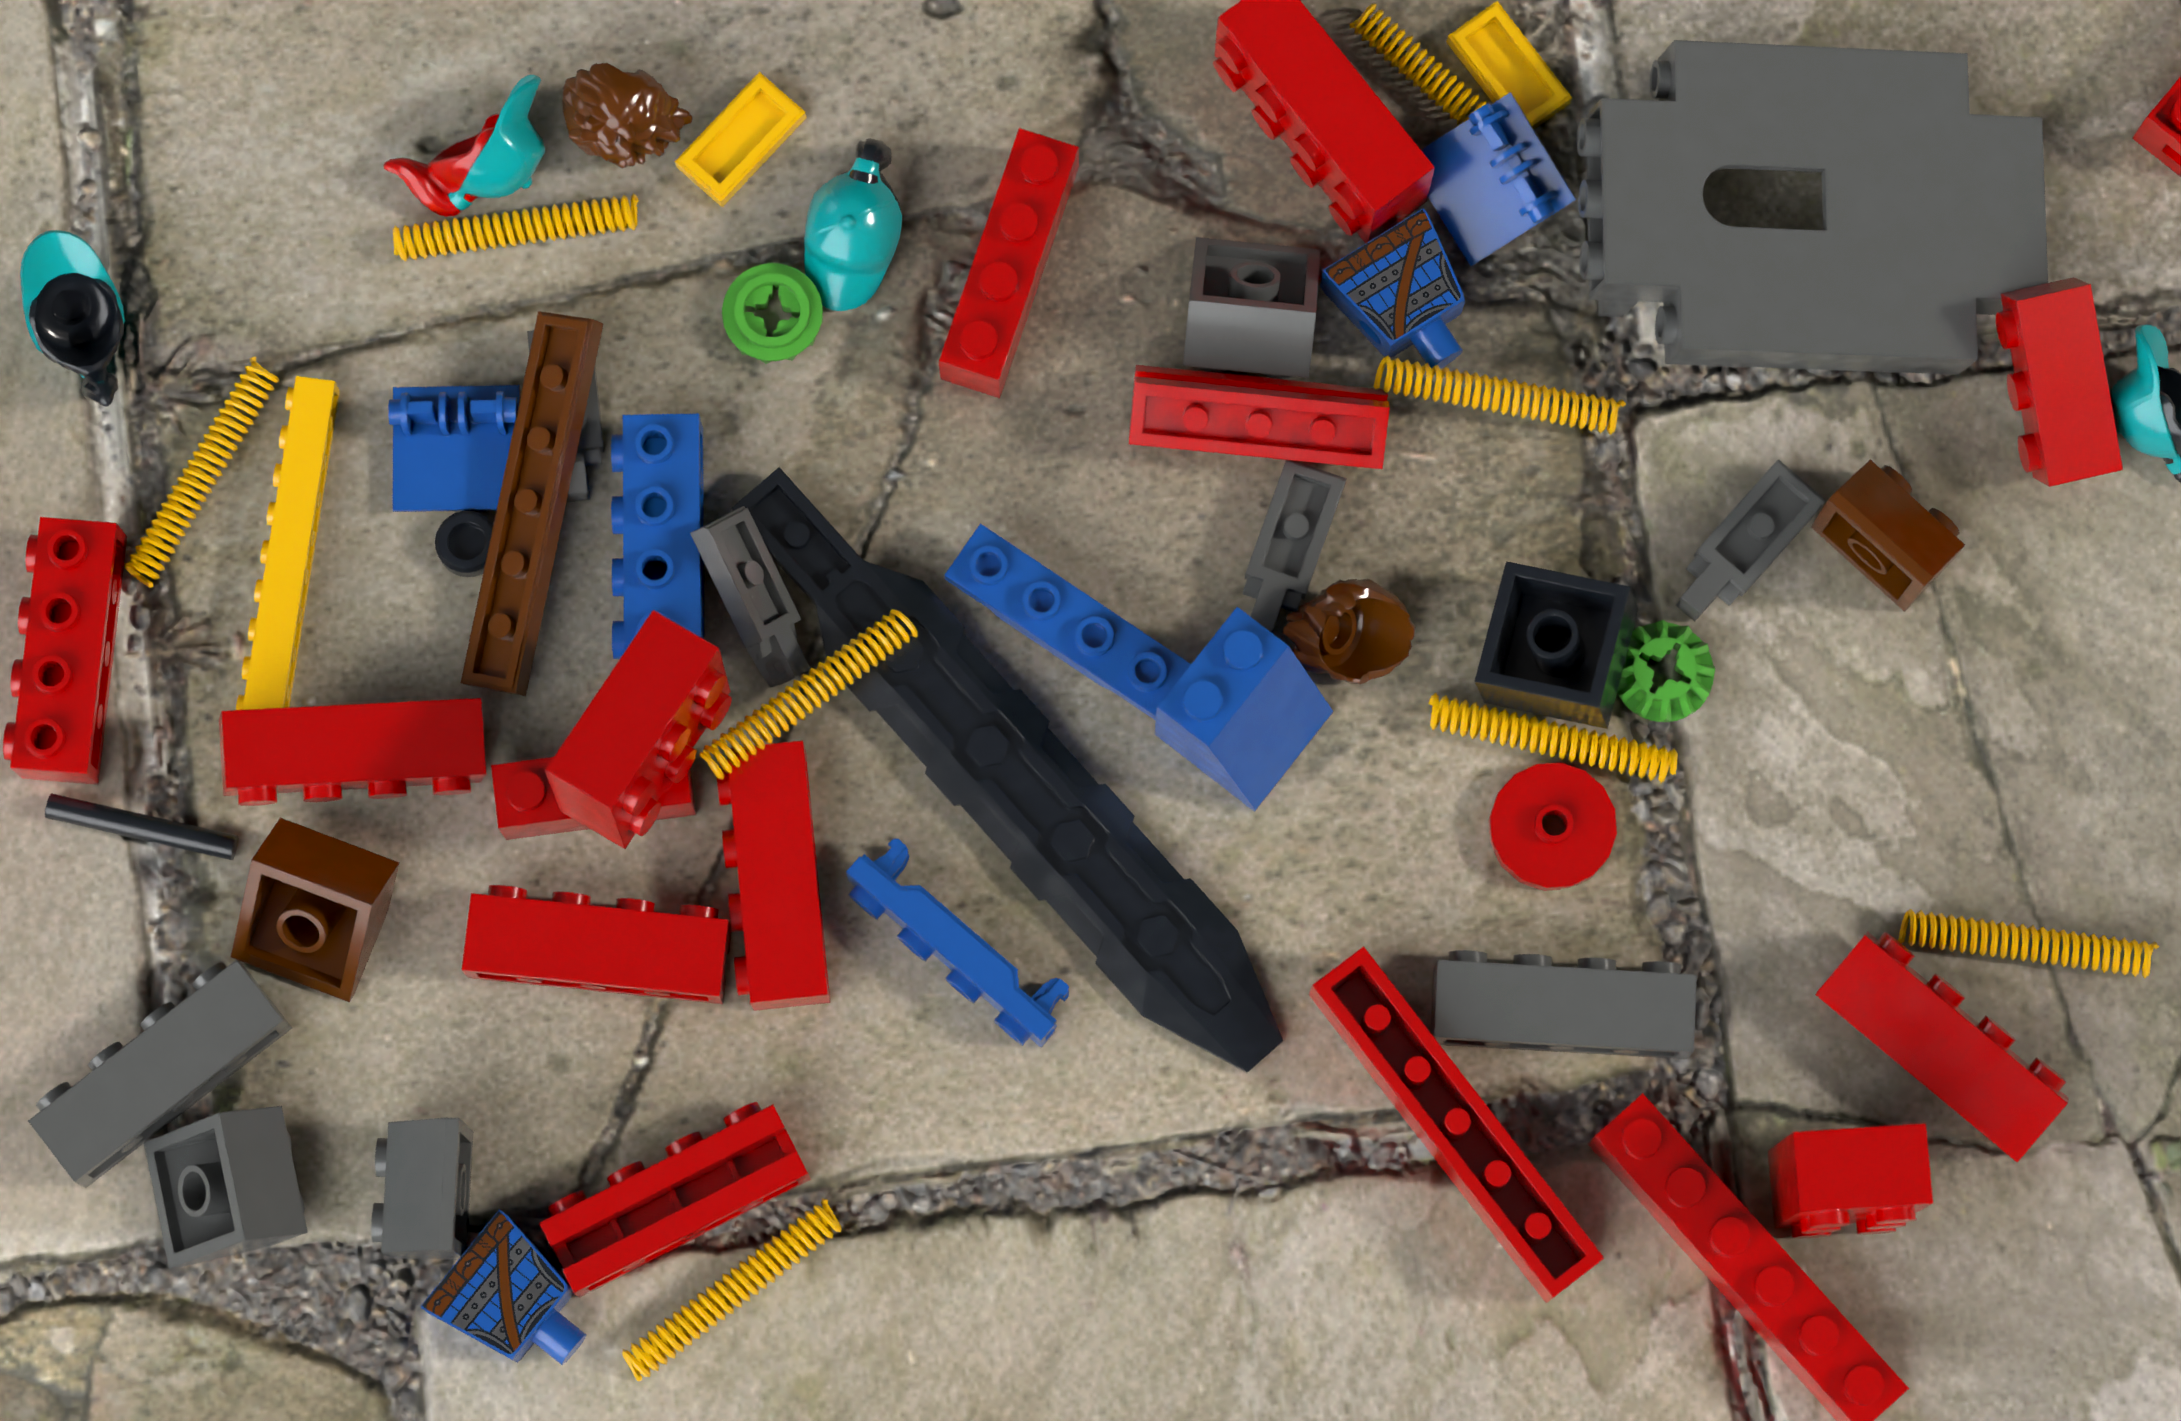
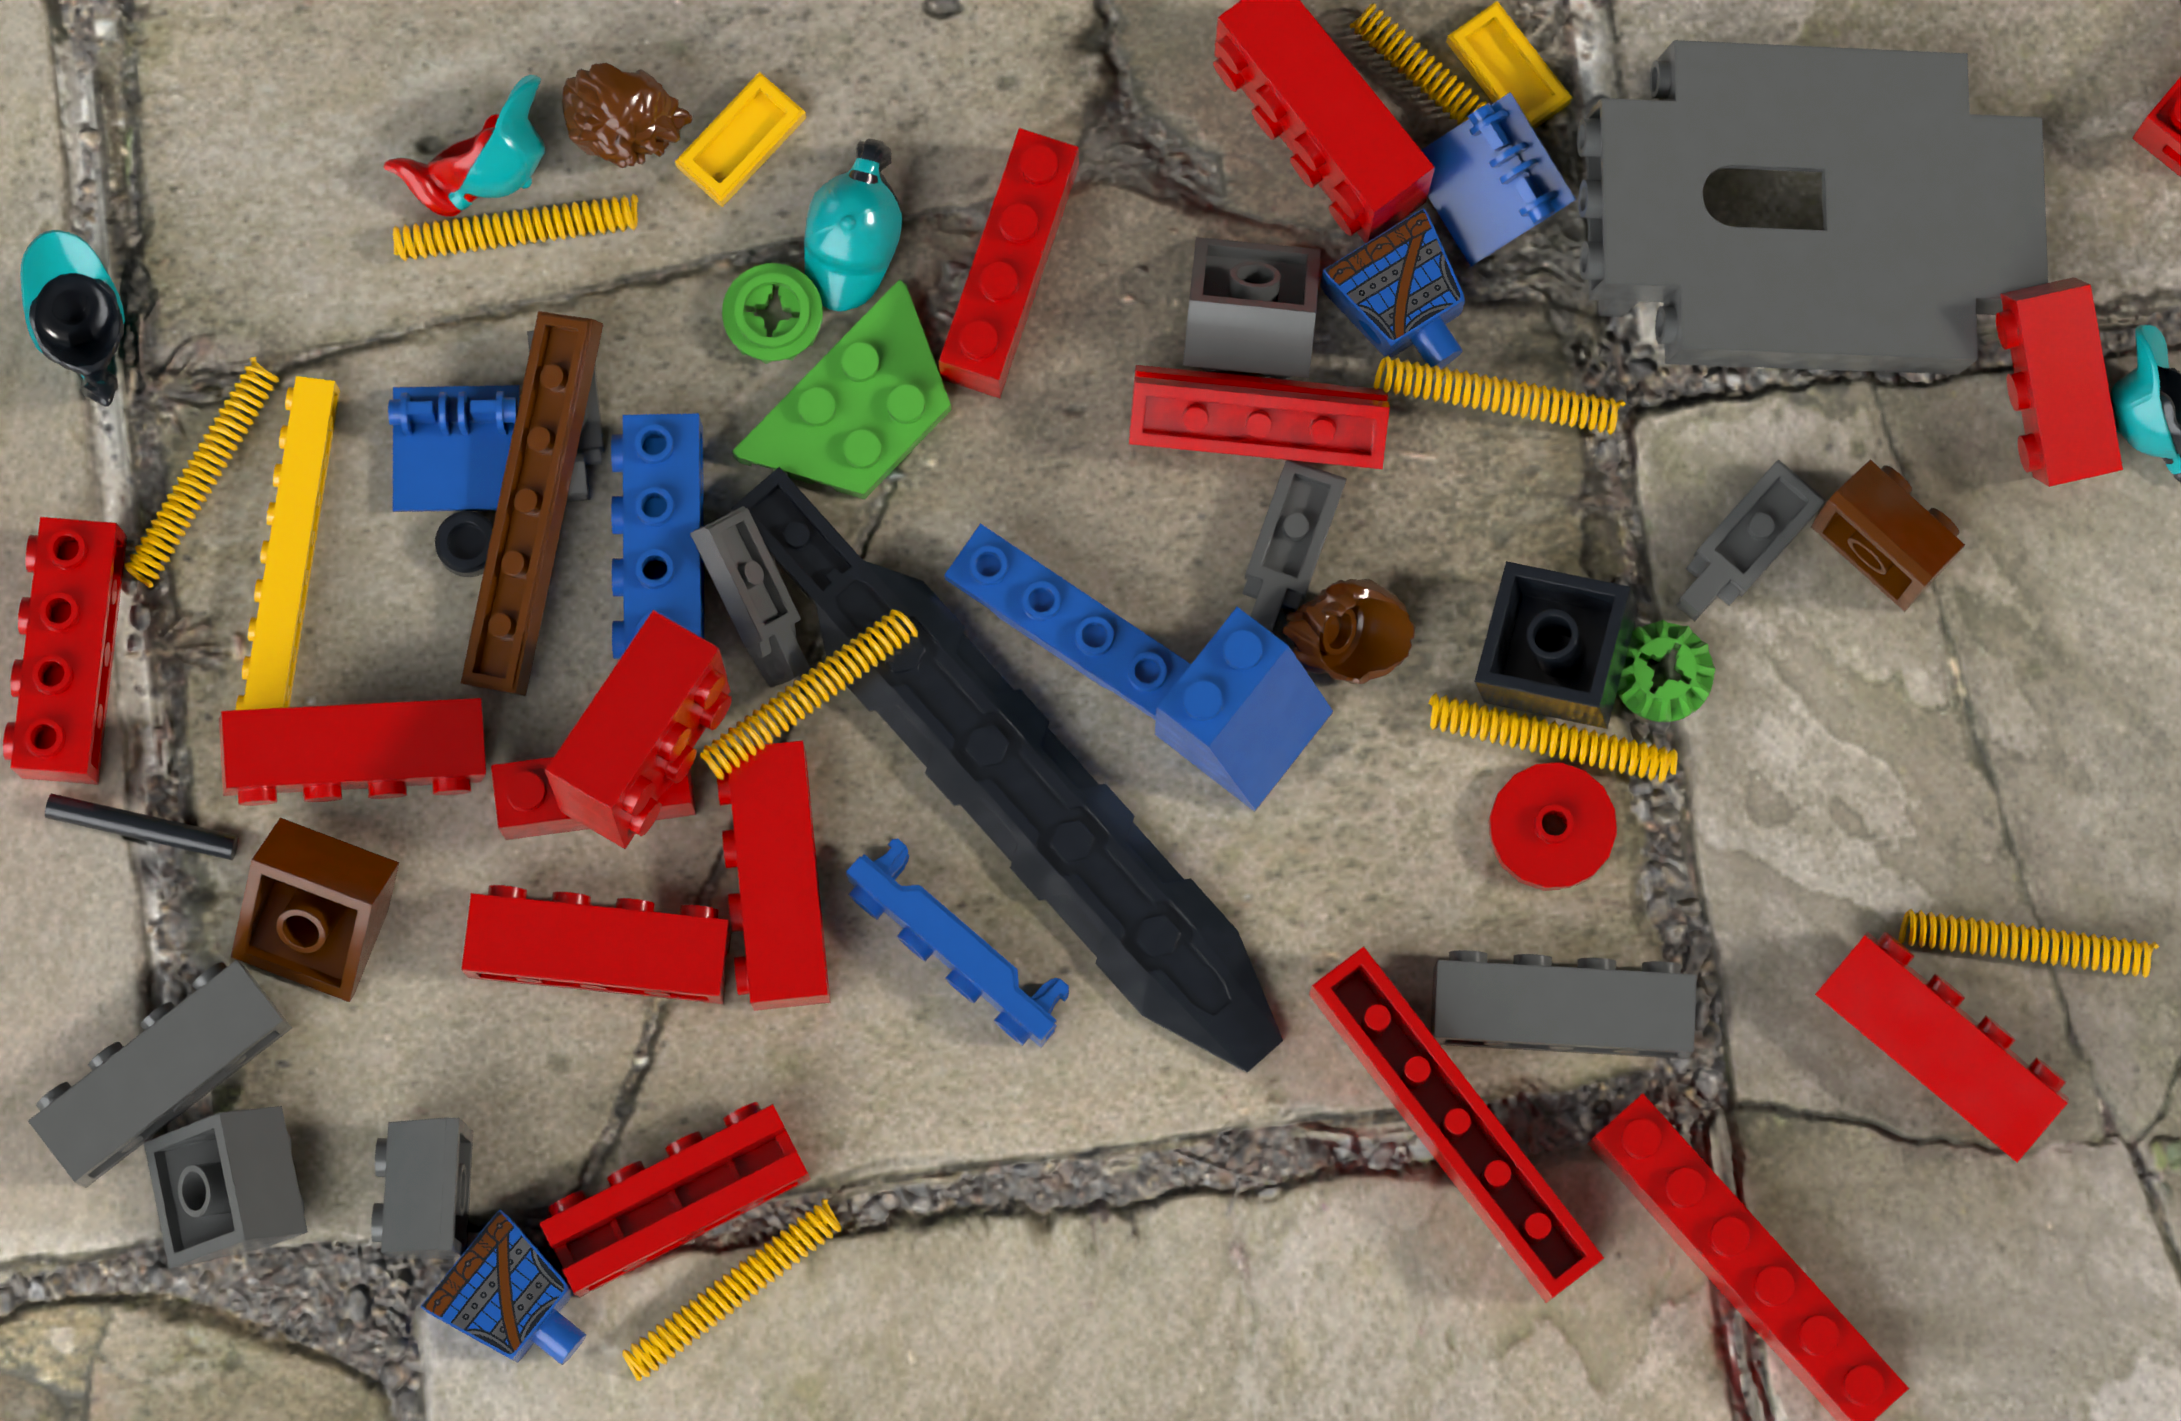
(857, 405): none -> bright green wing
(1850, 1177): red brick -> none

